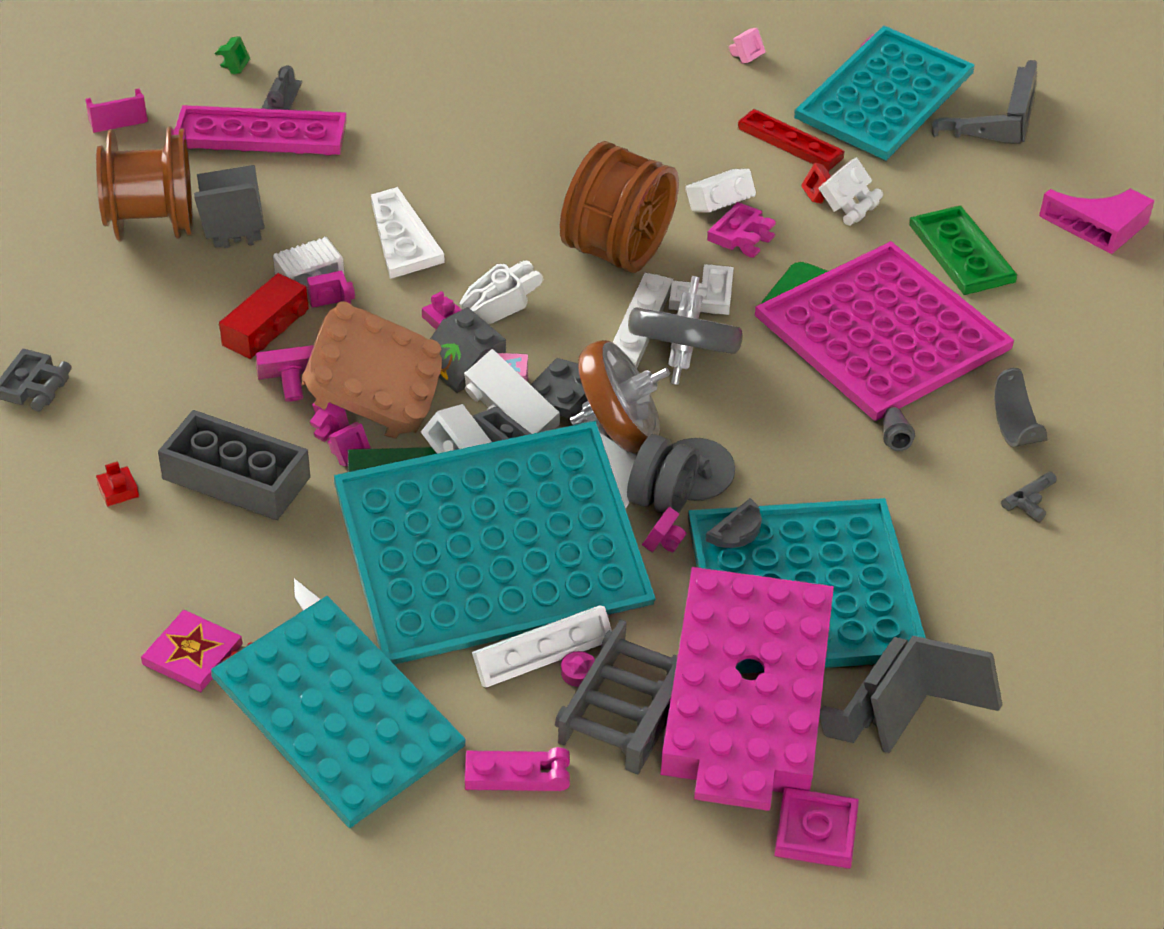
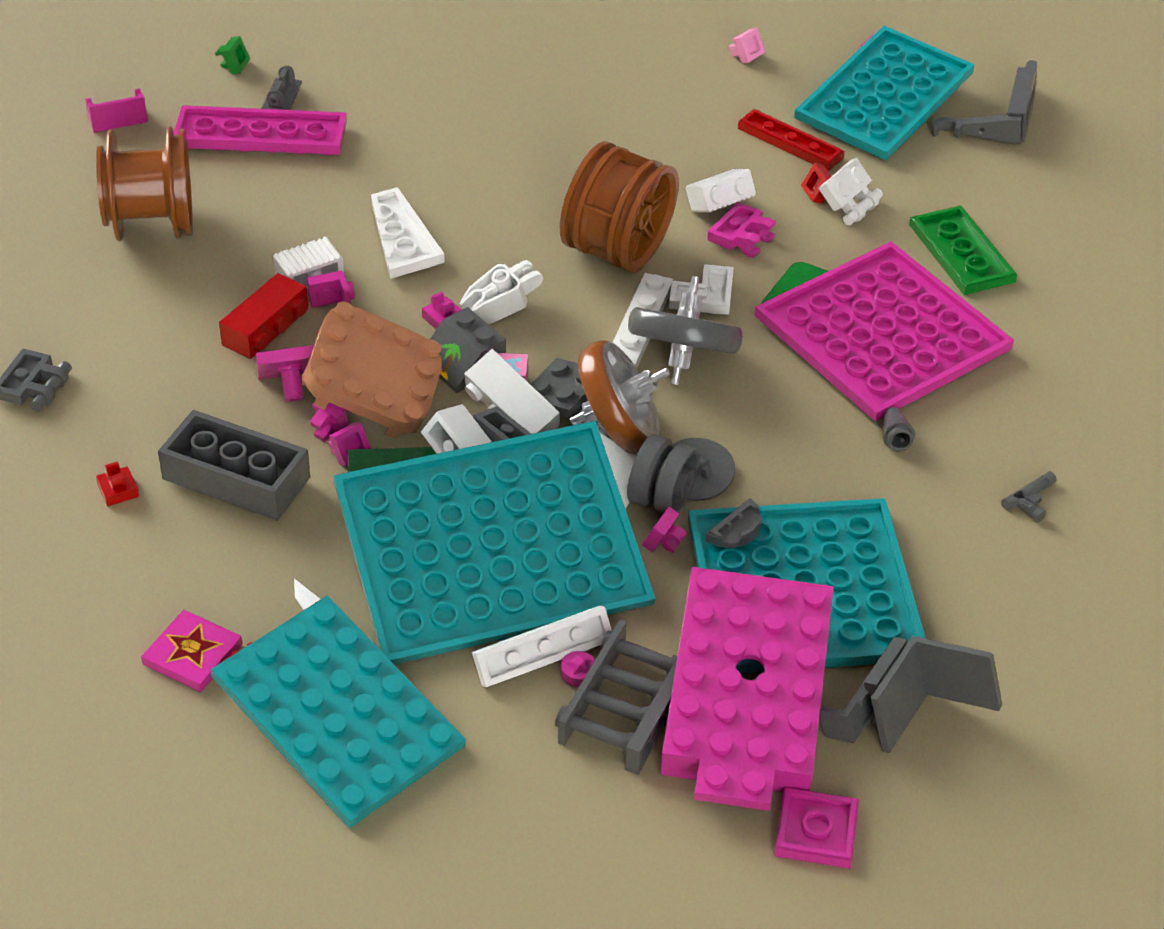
(230, 205): dark grey piece -> none
(517, 770): dark pink plate -> none
(1015, 411): dark grey piece -> none
(1100, 221): dark pink arch -> none

